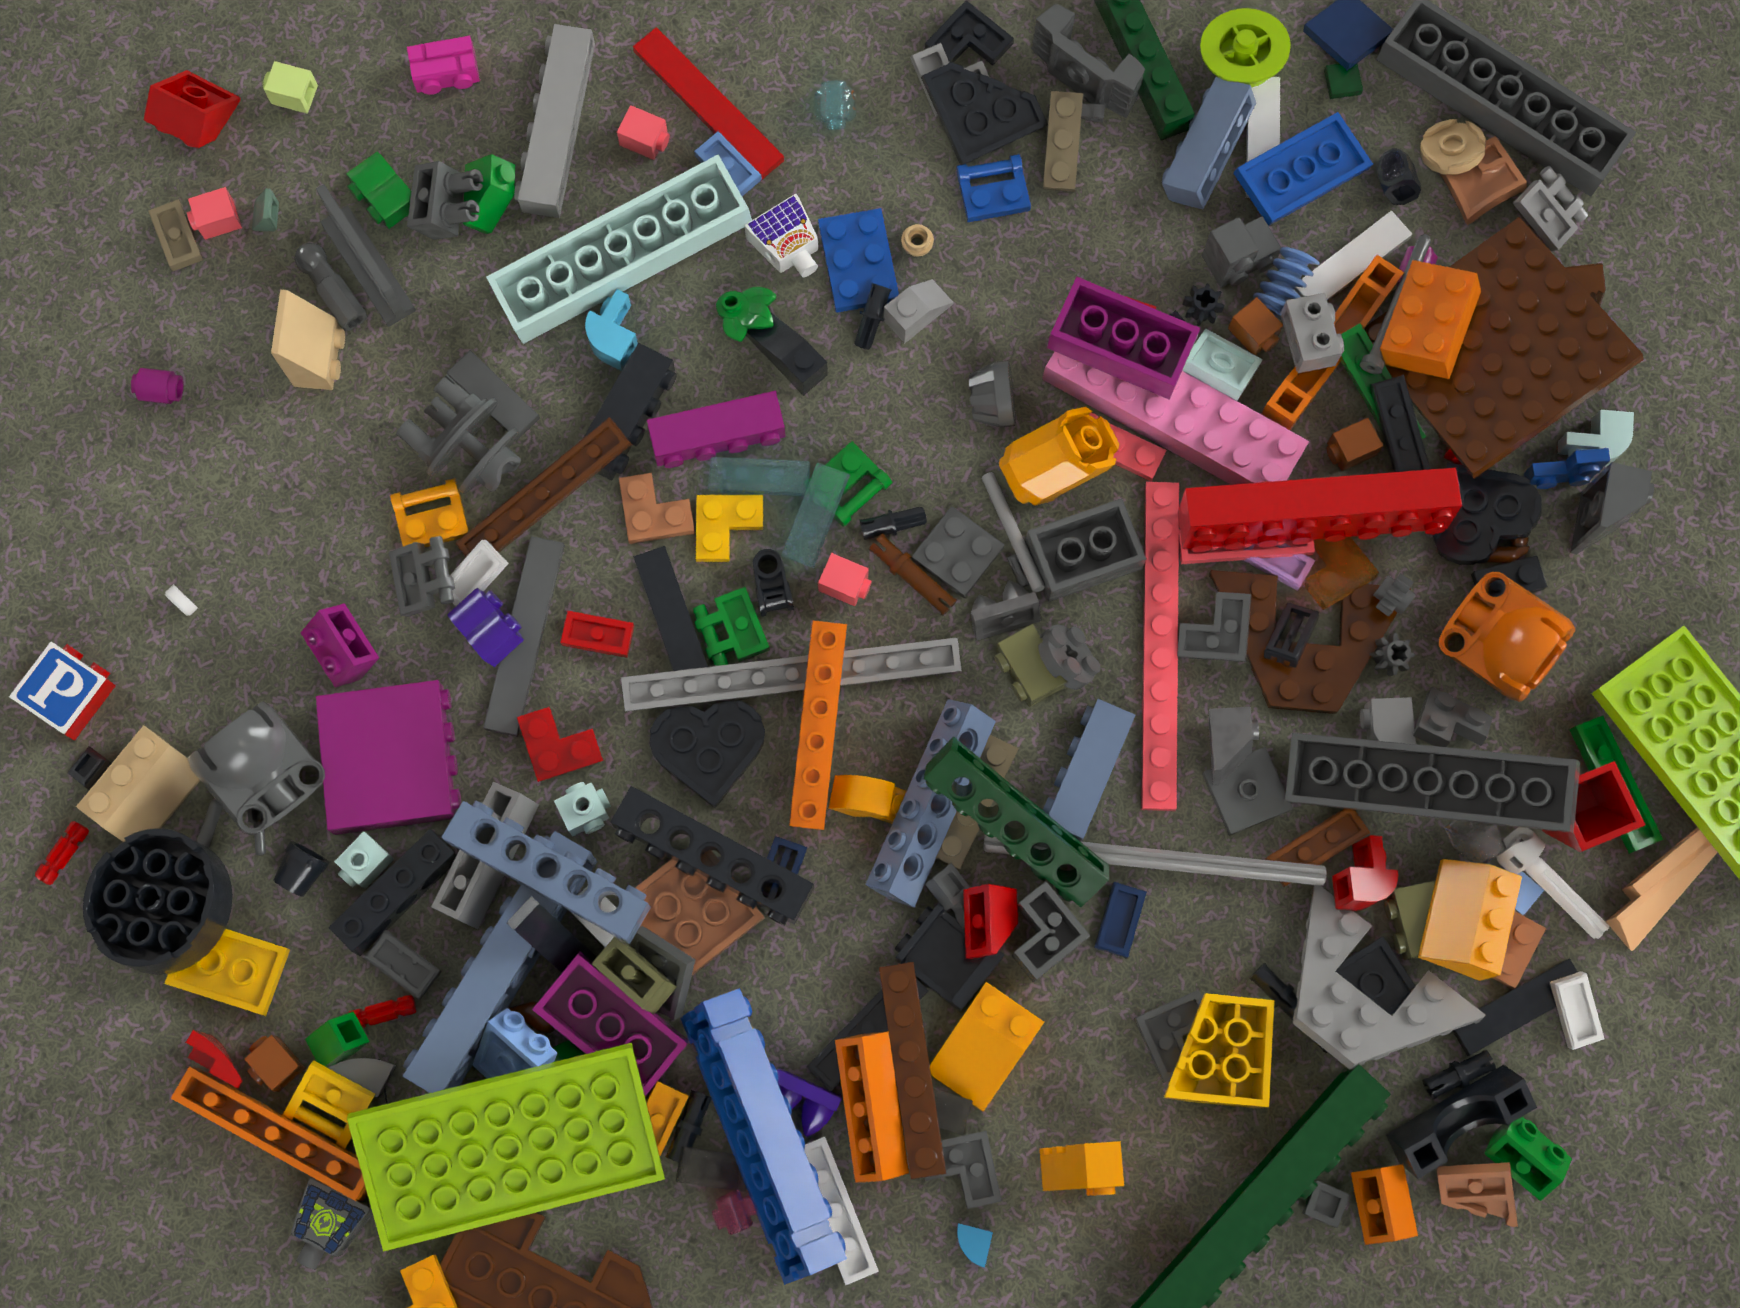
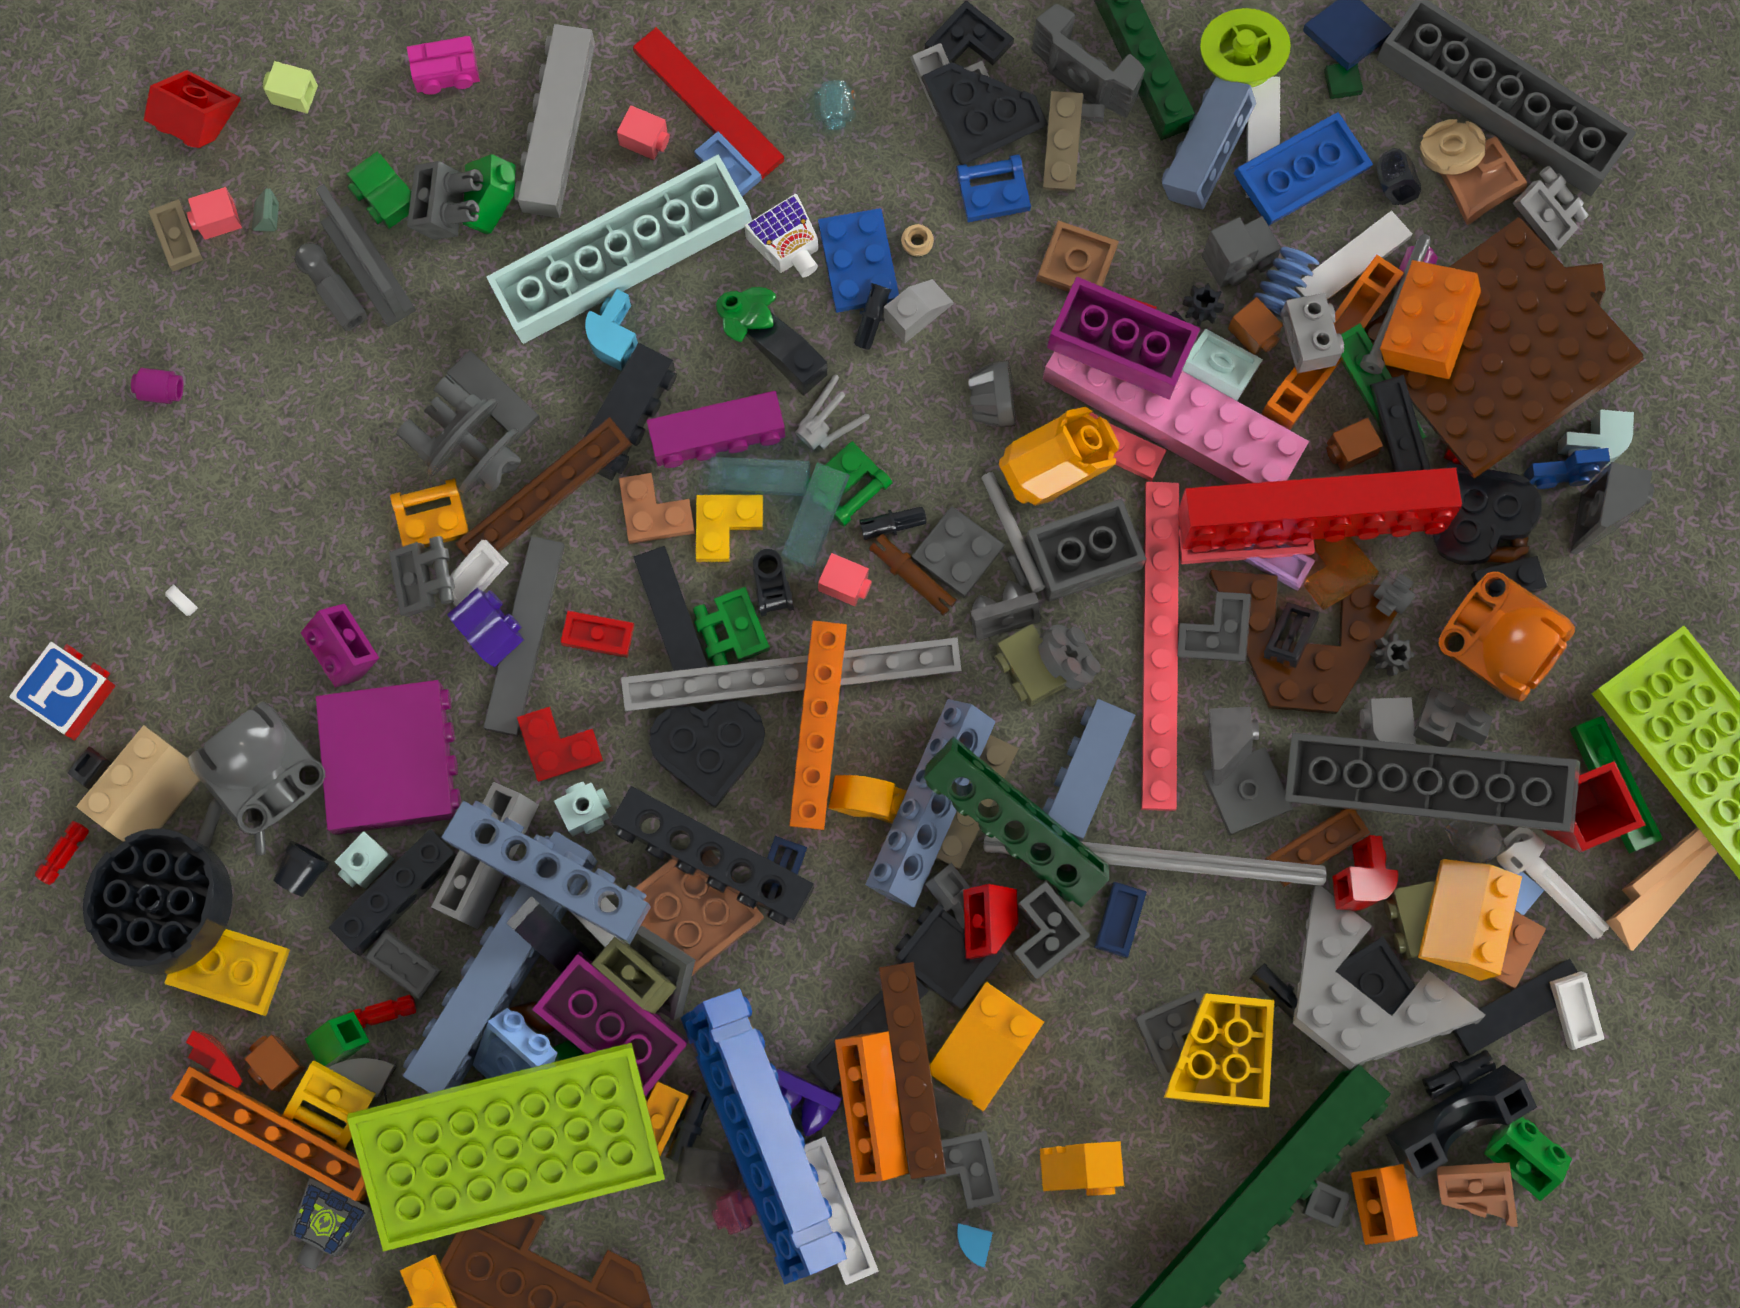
(306, 343): tan slope -> none
(813, 429): none -> light grey plant
(1074, 254): none -> medium nougat tile

